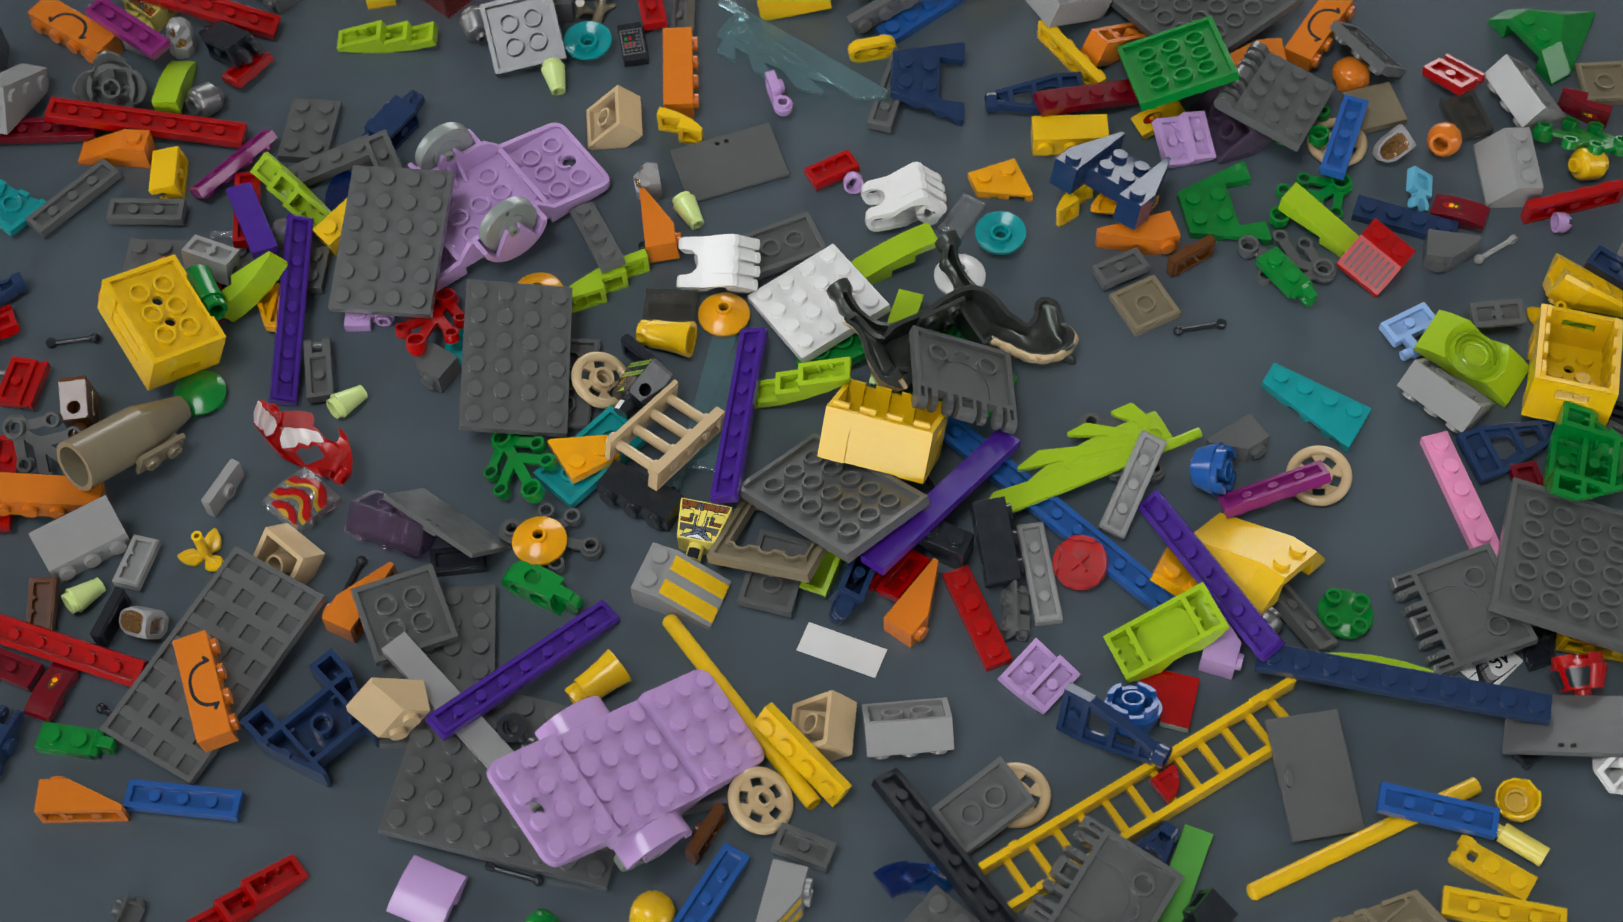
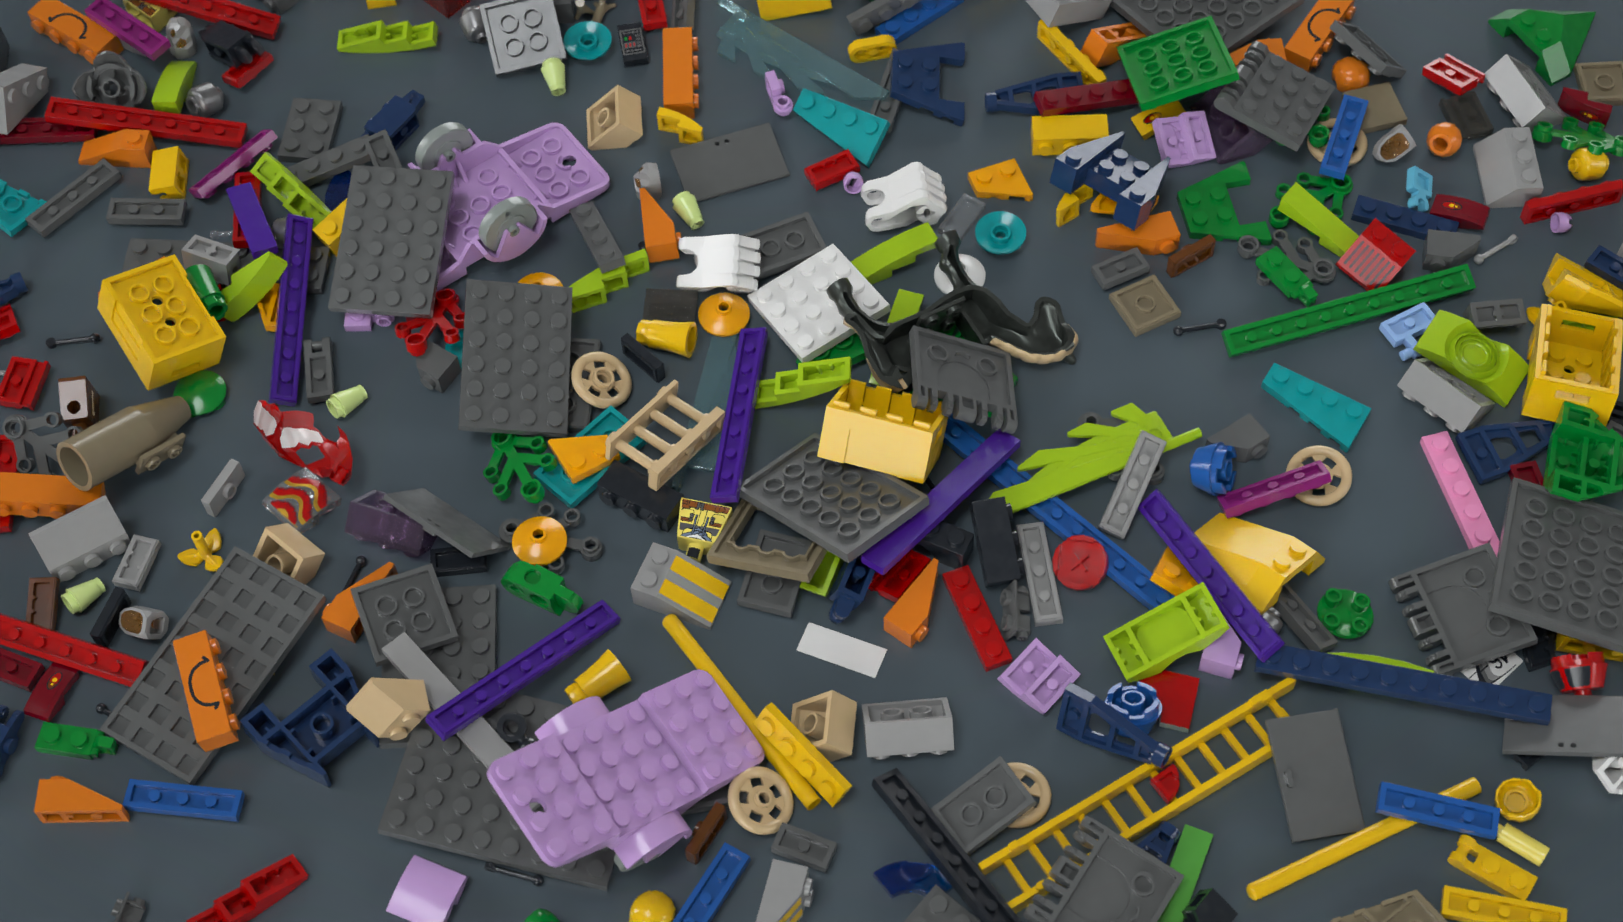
(639, 385): black torso -> none
(843, 124): none -> teal wing
(1348, 310): none -> green plate

